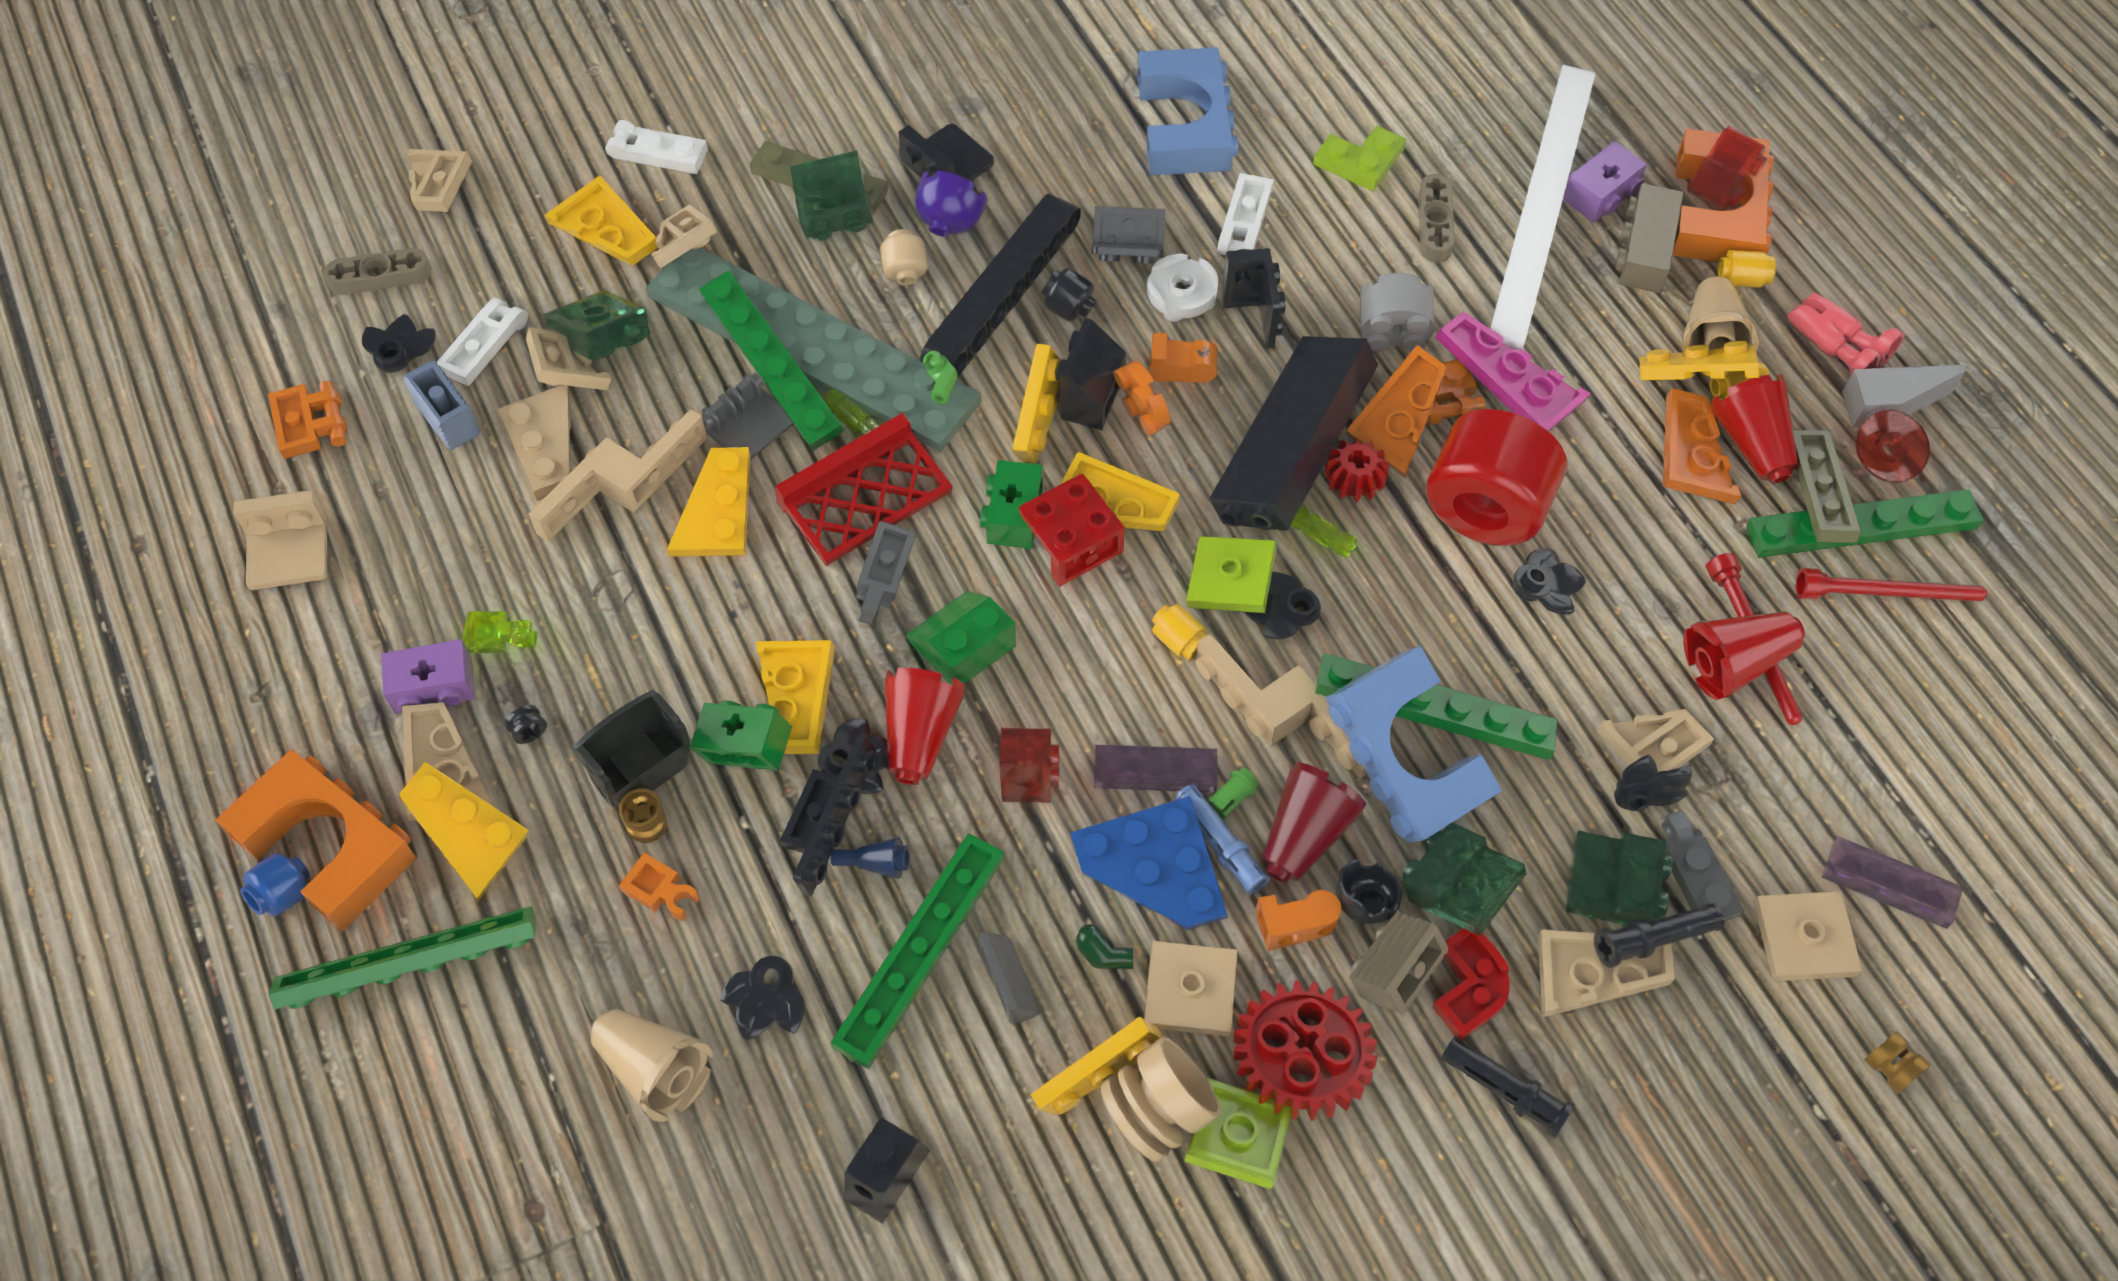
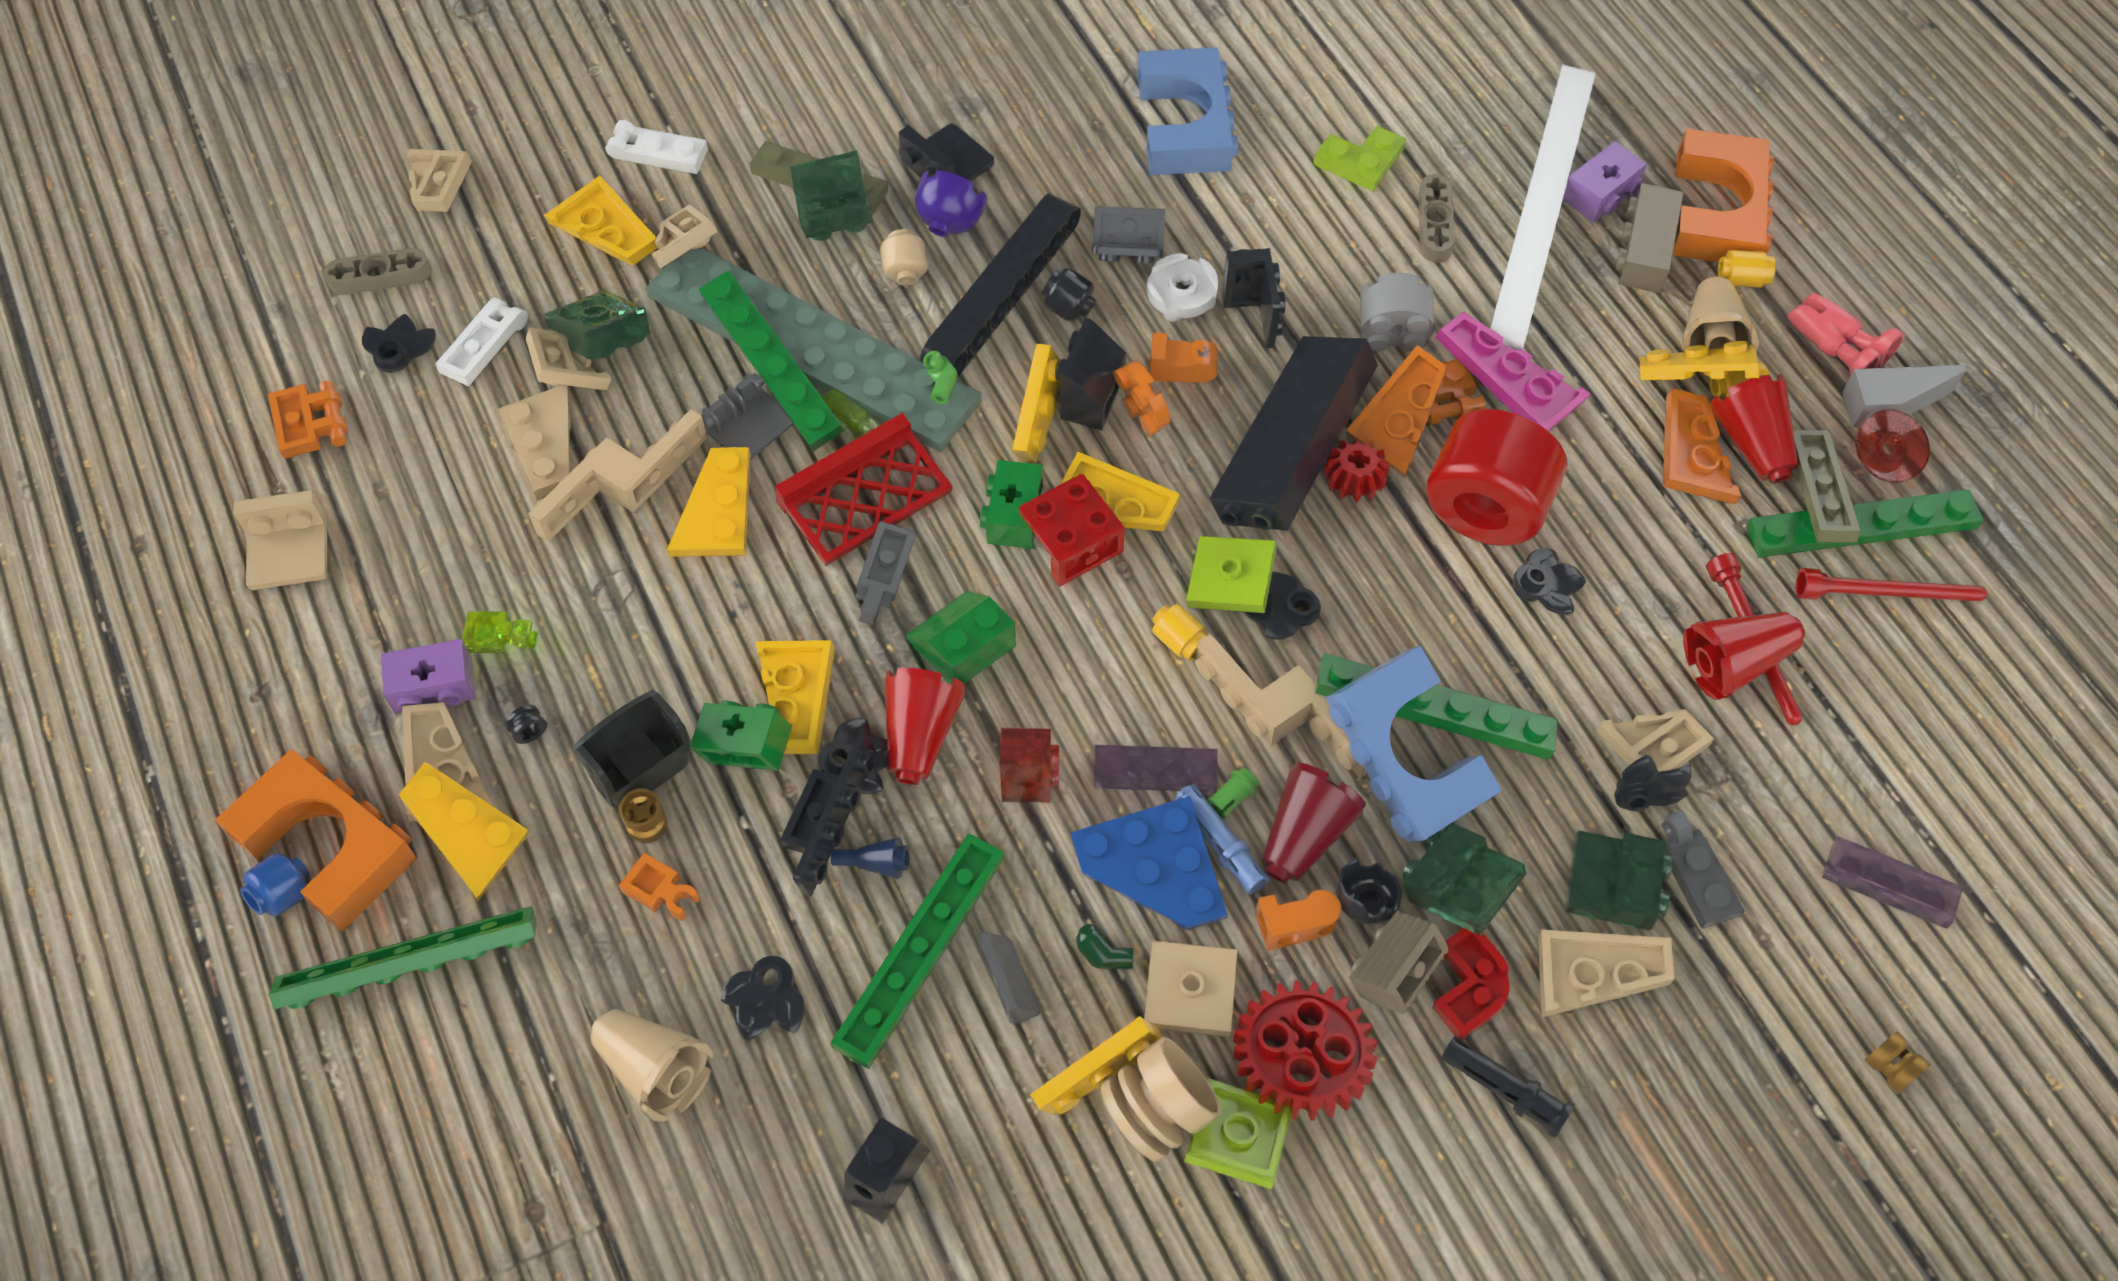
(442, 405): sand blue brick -> none
(1245, 213): white plate -> none
(1324, 532): clear neon green axle -> none
(1643, 938): black pin -> none
(1726, 169): clear red brick -> none
(1807, 936): tan plate -> none

